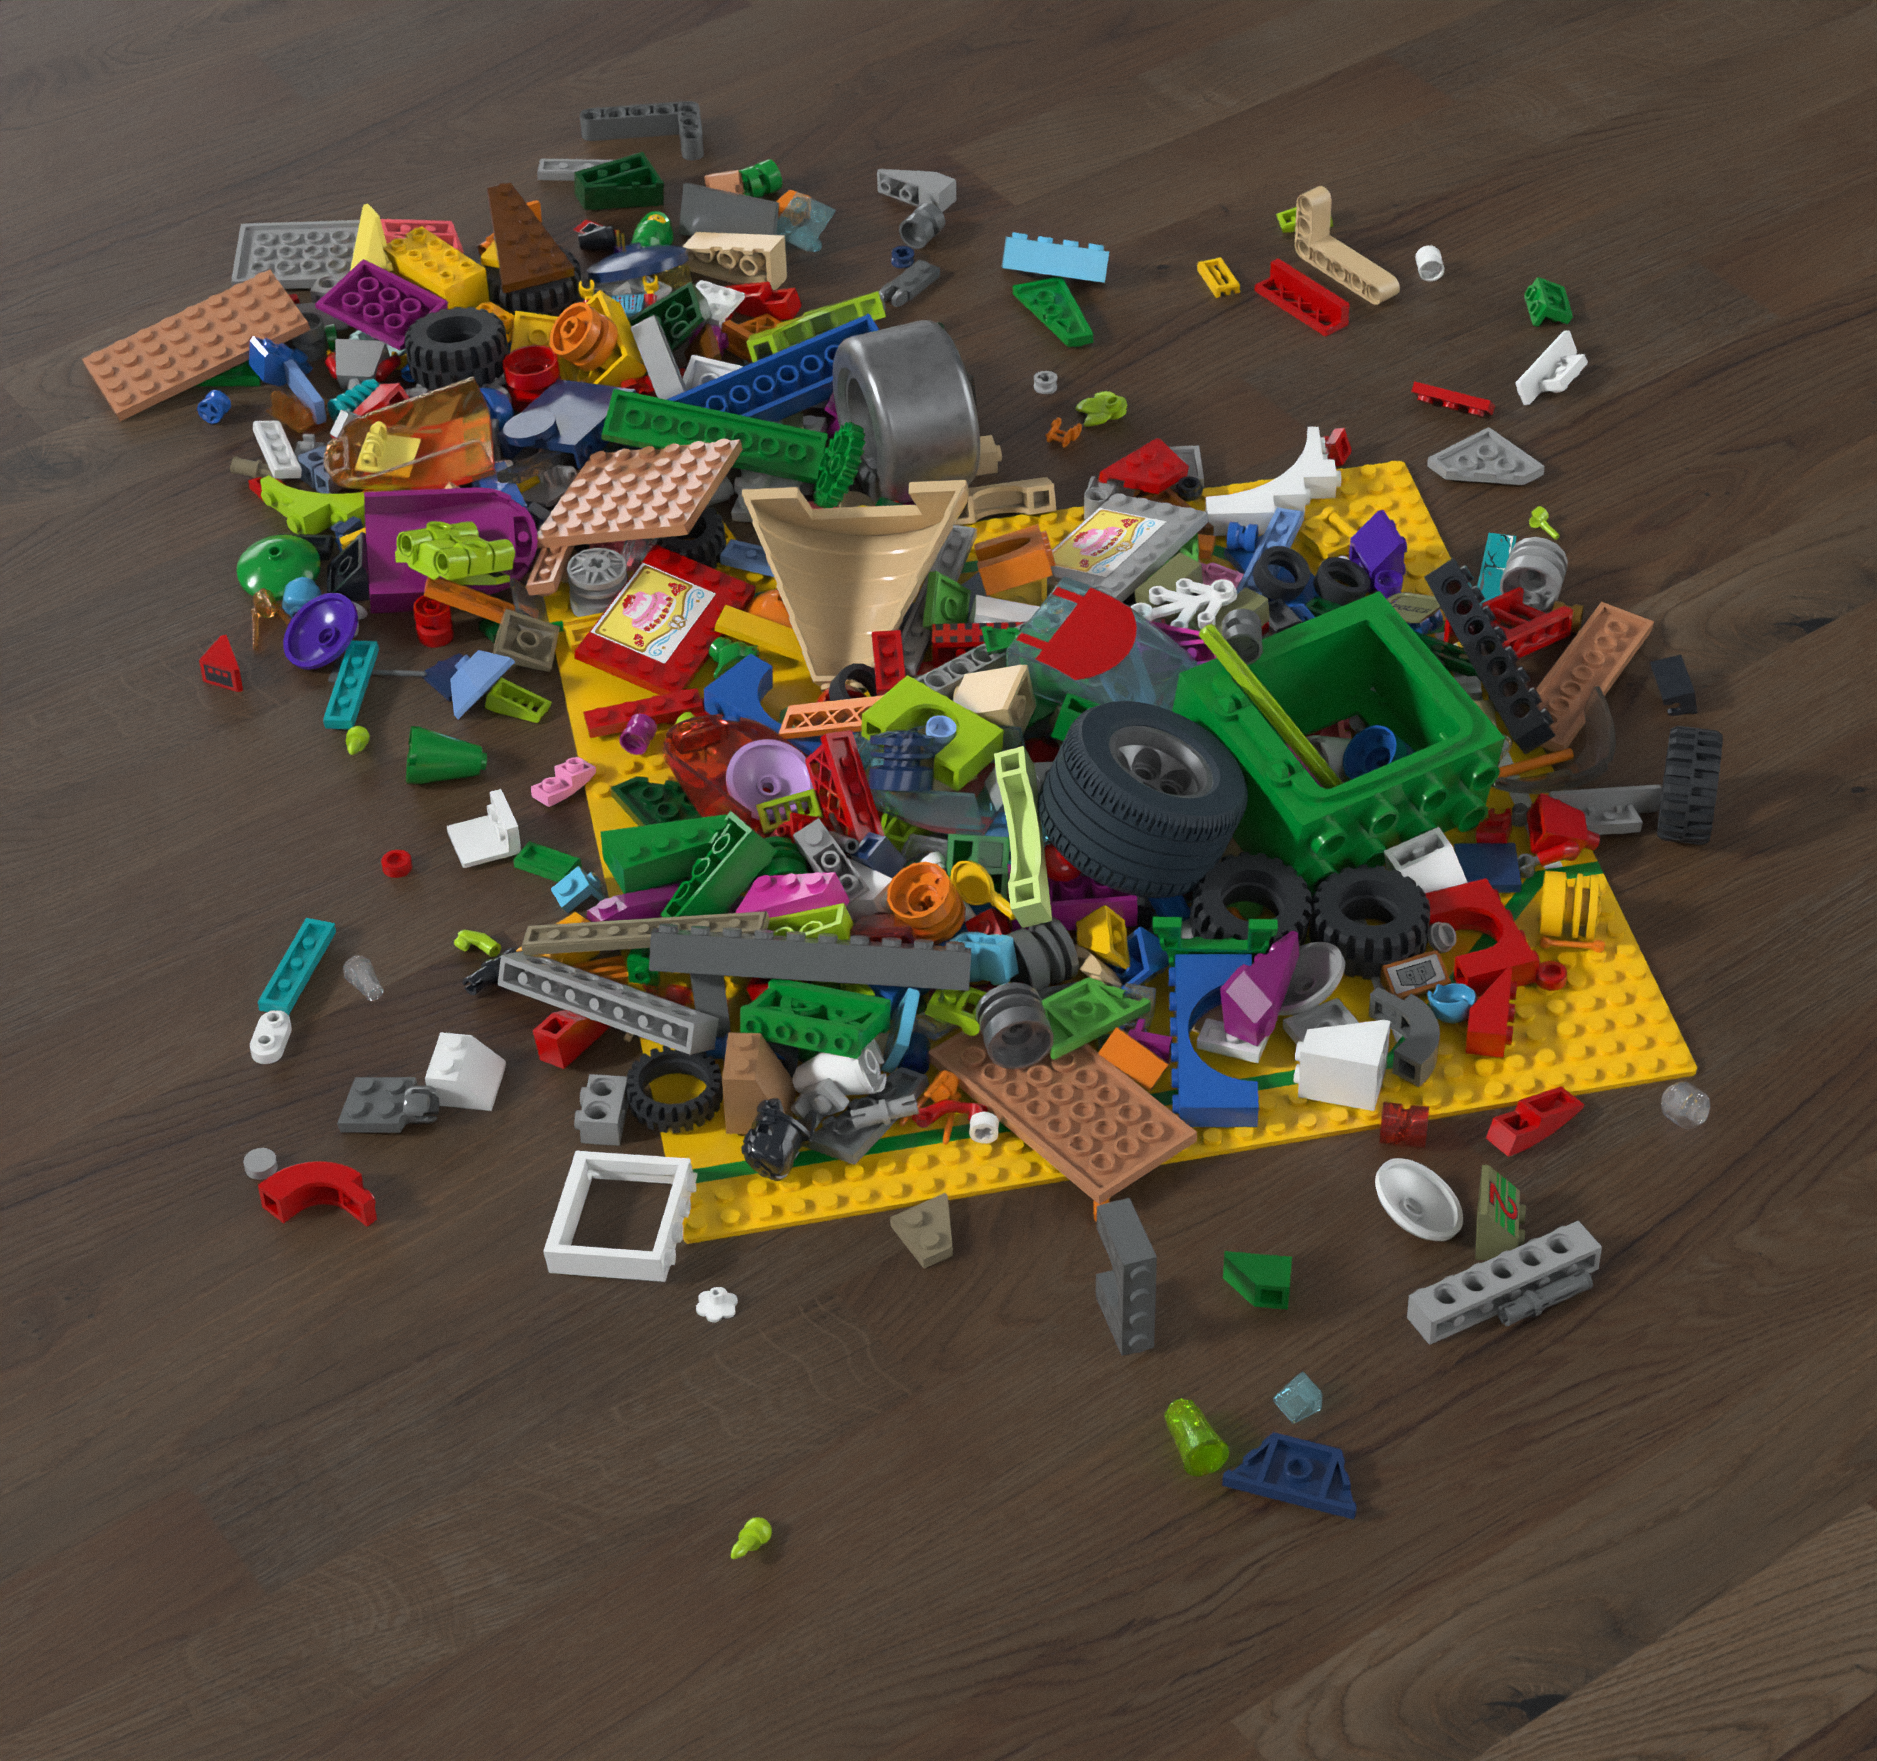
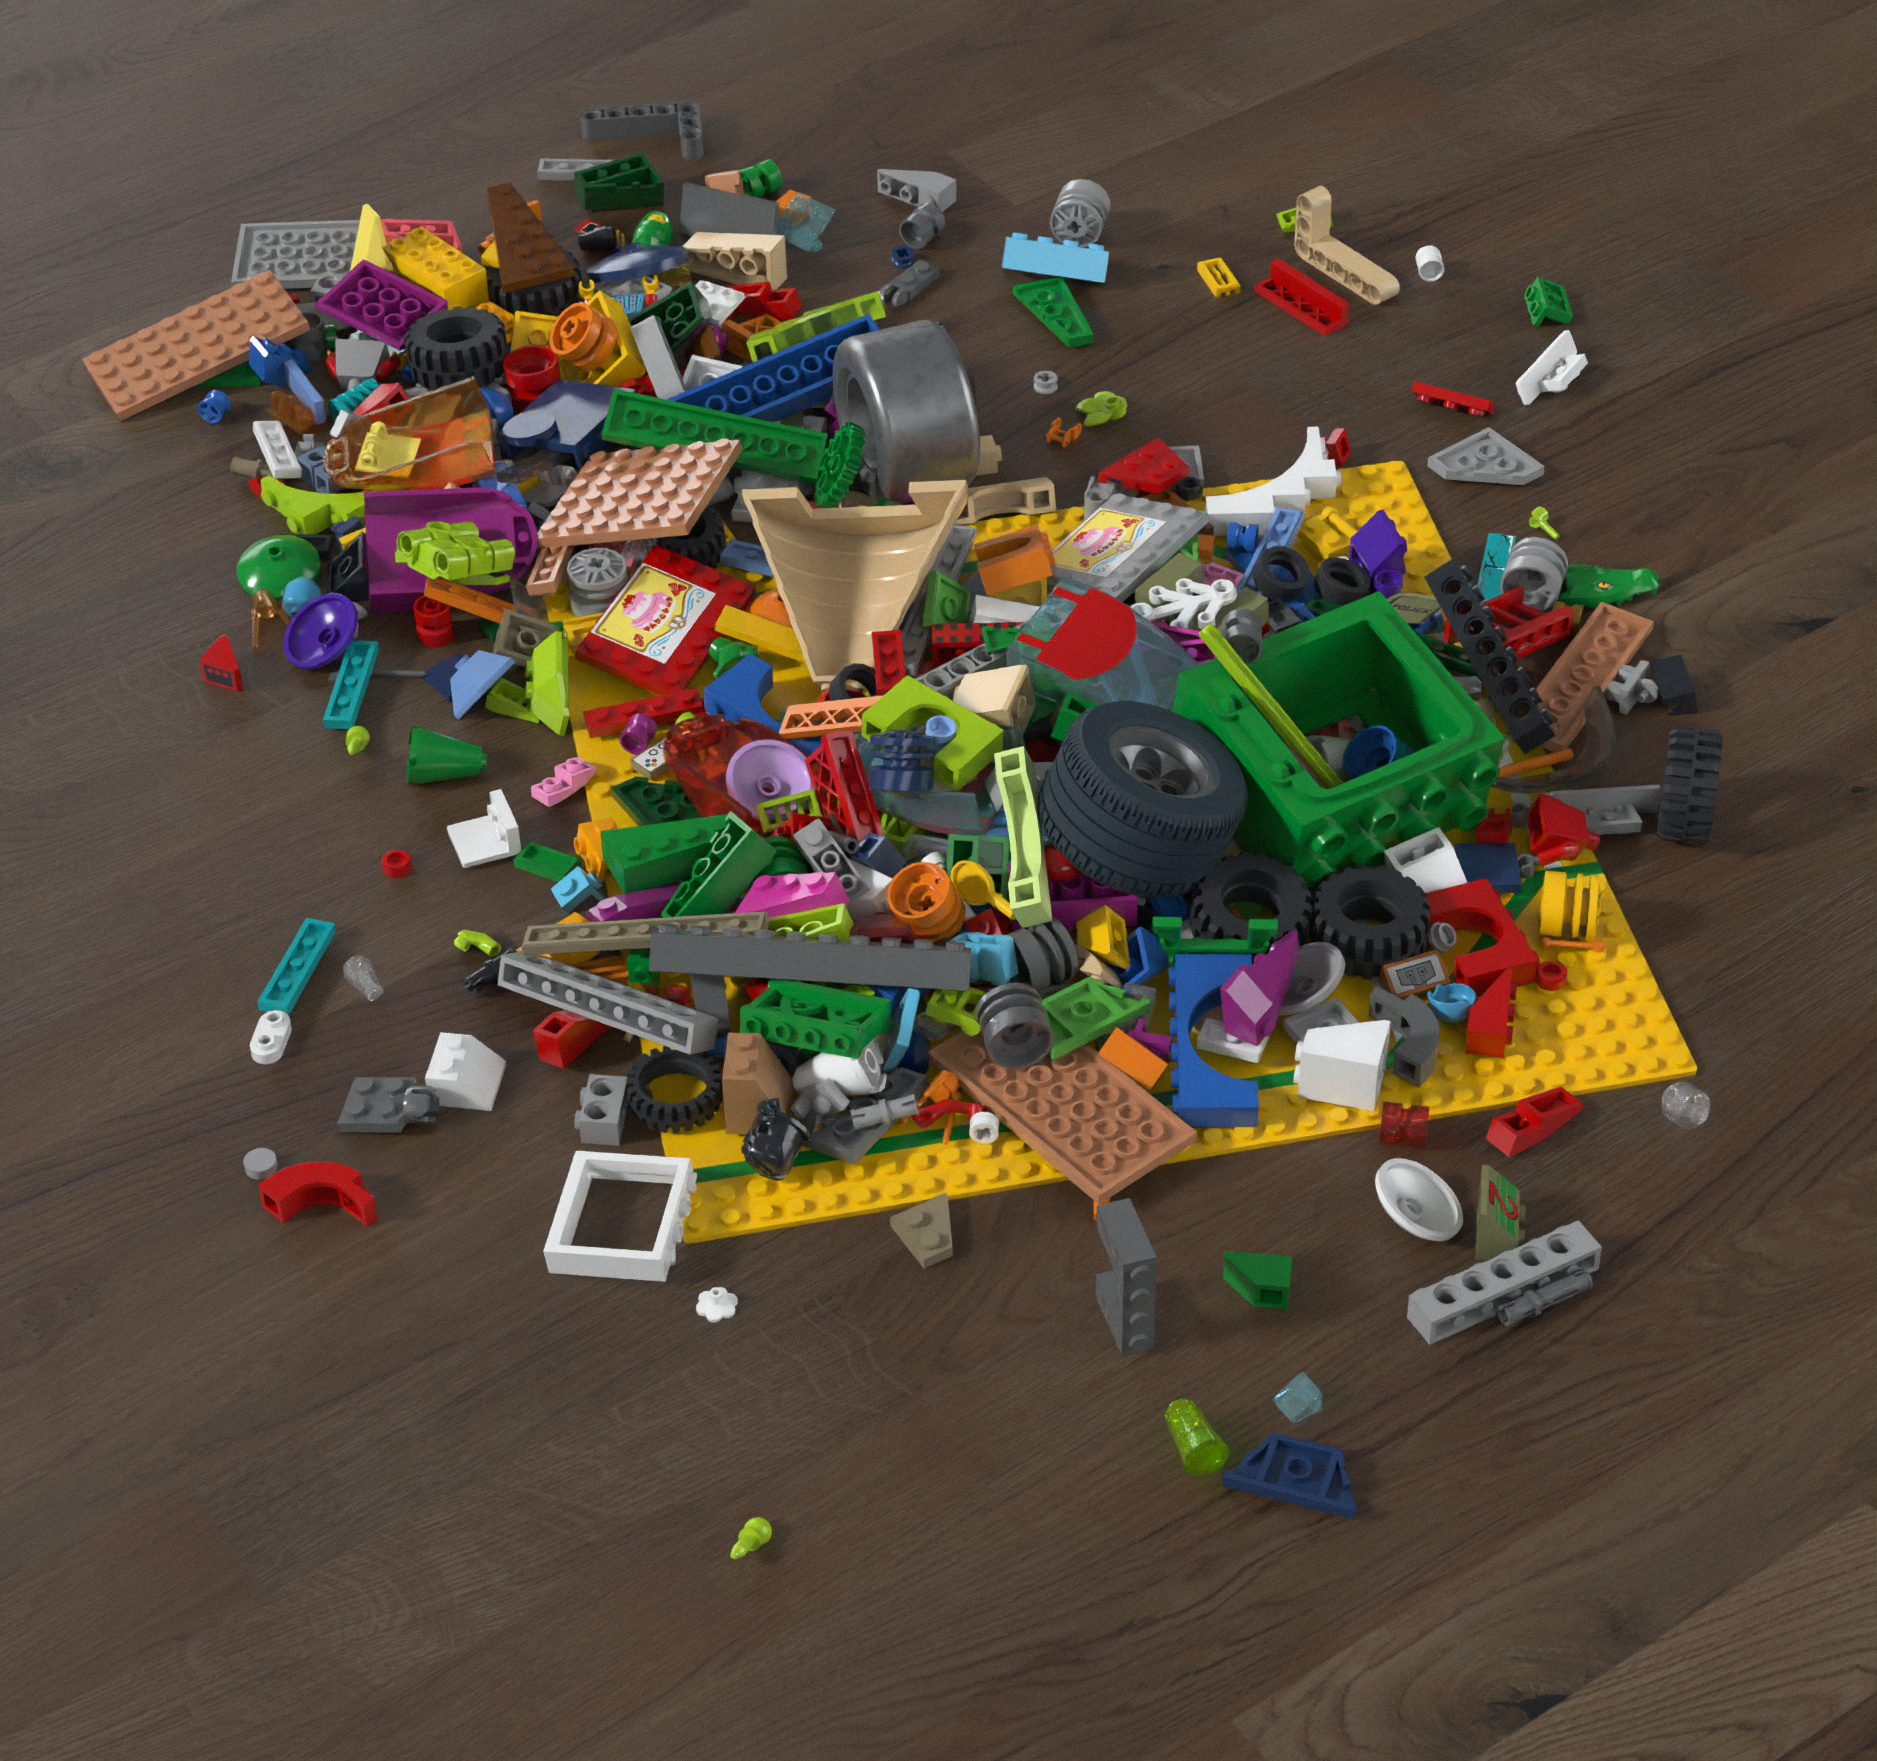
(549, 682): none -> lime wedge
(589, 845): none -> light orange bracket
(650, 761): none -> tile
(1080, 212): none -> light grey wheel
(1594, 584): none -> green animal
(1632, 686): none -> light grey hips

